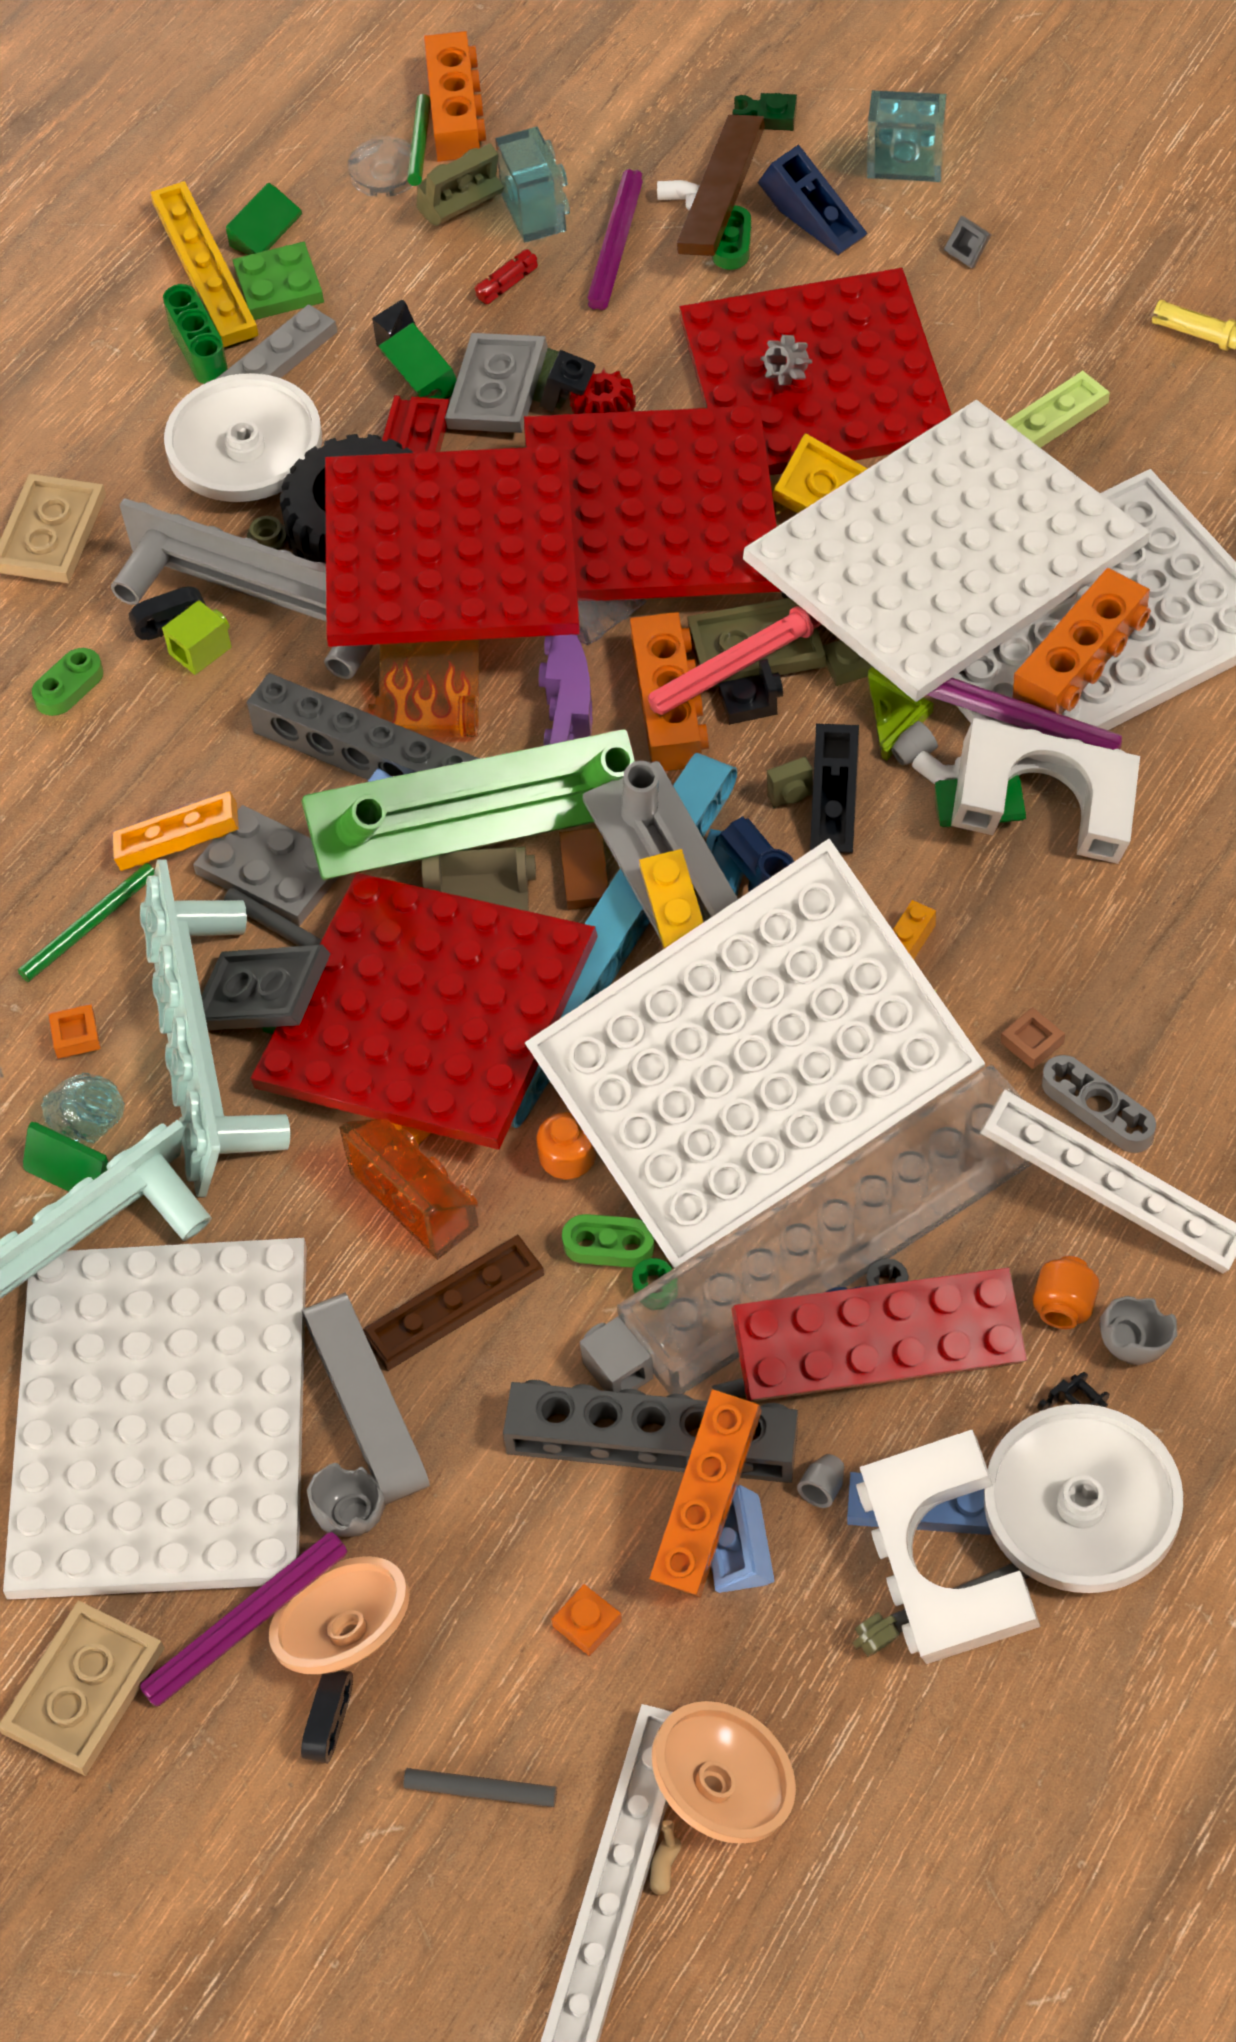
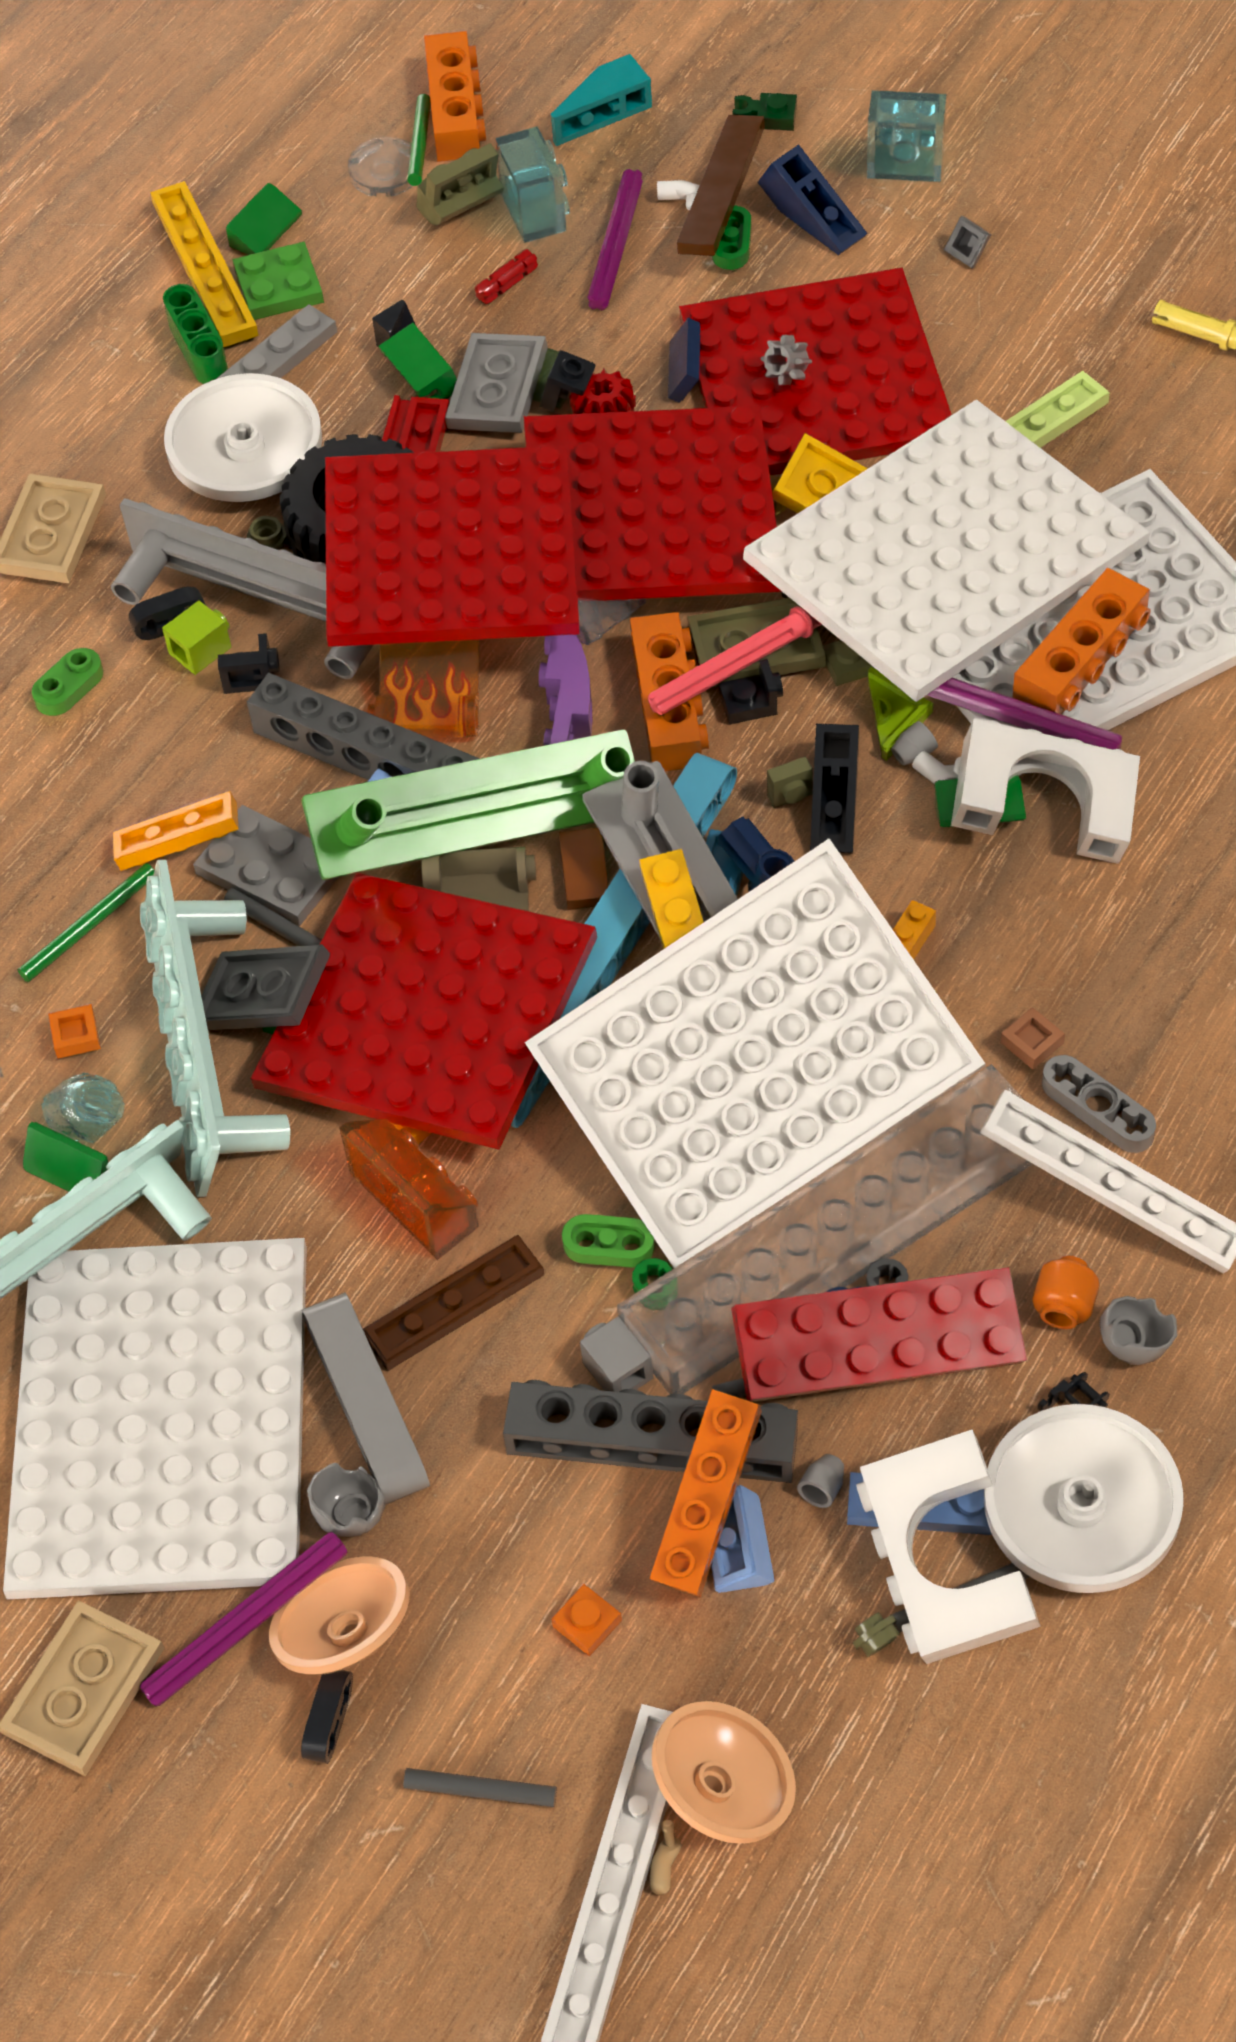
(246, 670): none -> black bracket
(564, 1147): orange head -> none
(603, 98): none -> teal slope
(684, 360): none -> dark blue tile

